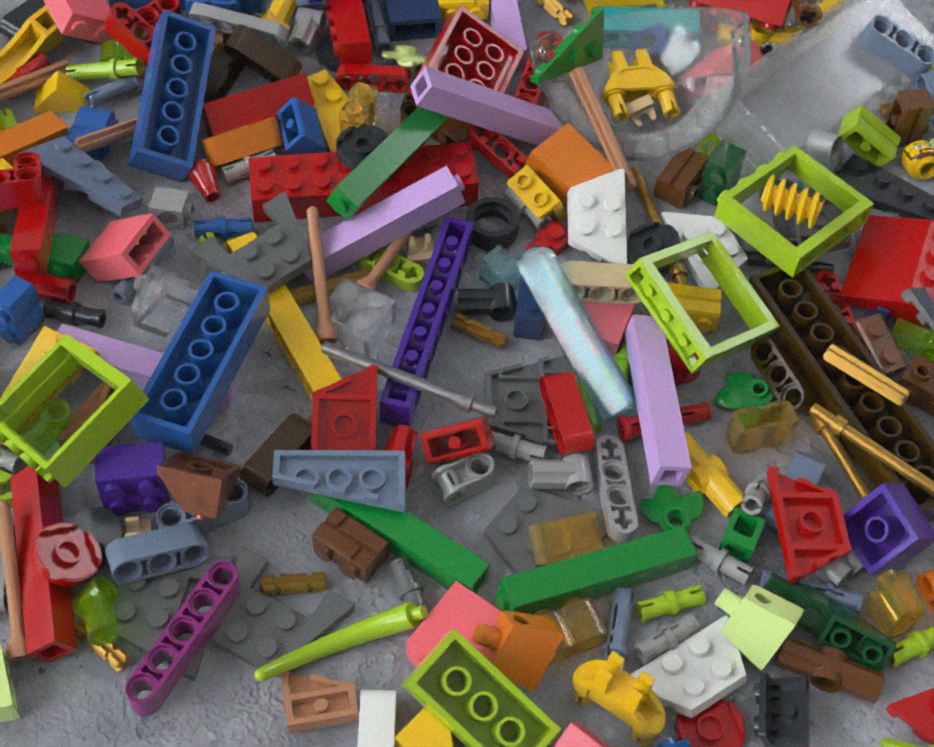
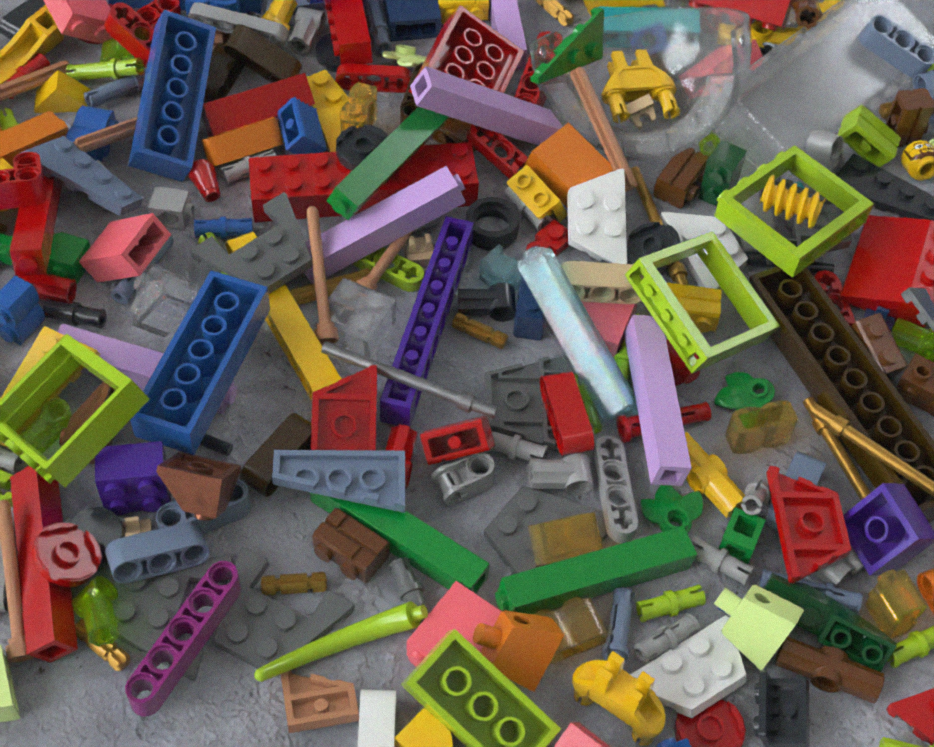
(775, 368): dark brown beam -> none
(866, 375): axle -> none

